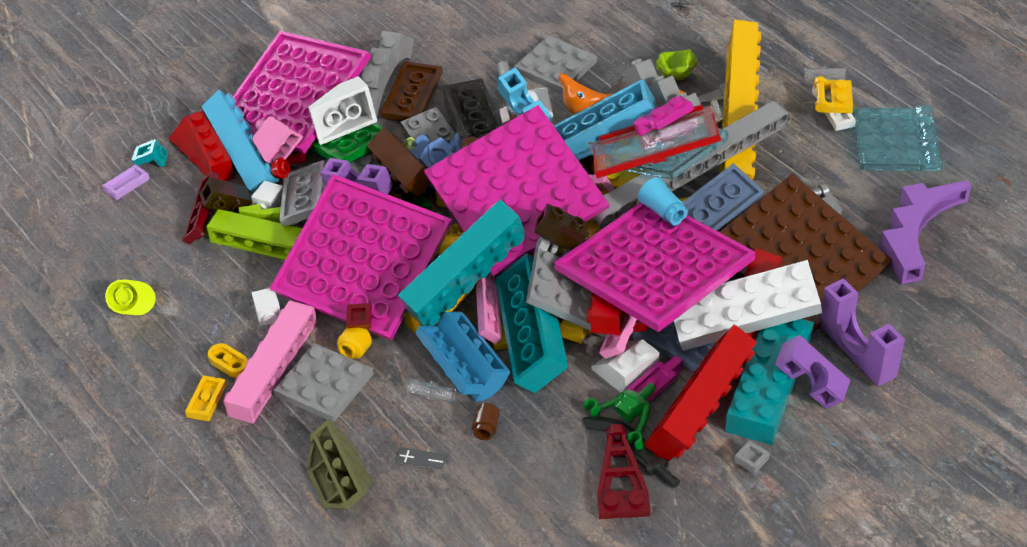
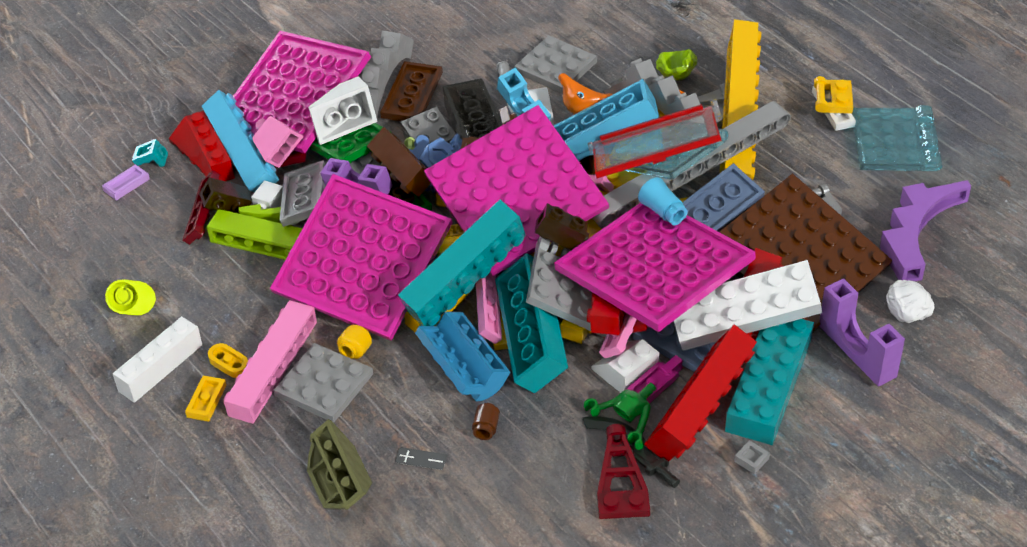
(157, 359): none -> white brick
(266, 306): white brick -> none
(280, 168): red plate -> none
(359, 316): dark red plate -> none
(431, 390): clear pin -> none
(663, 115): dark pink hinge -> none
(827, 381): medium lavender arch -> none
(838, 73): clear pin -> none
(909, 301): none -> white hair

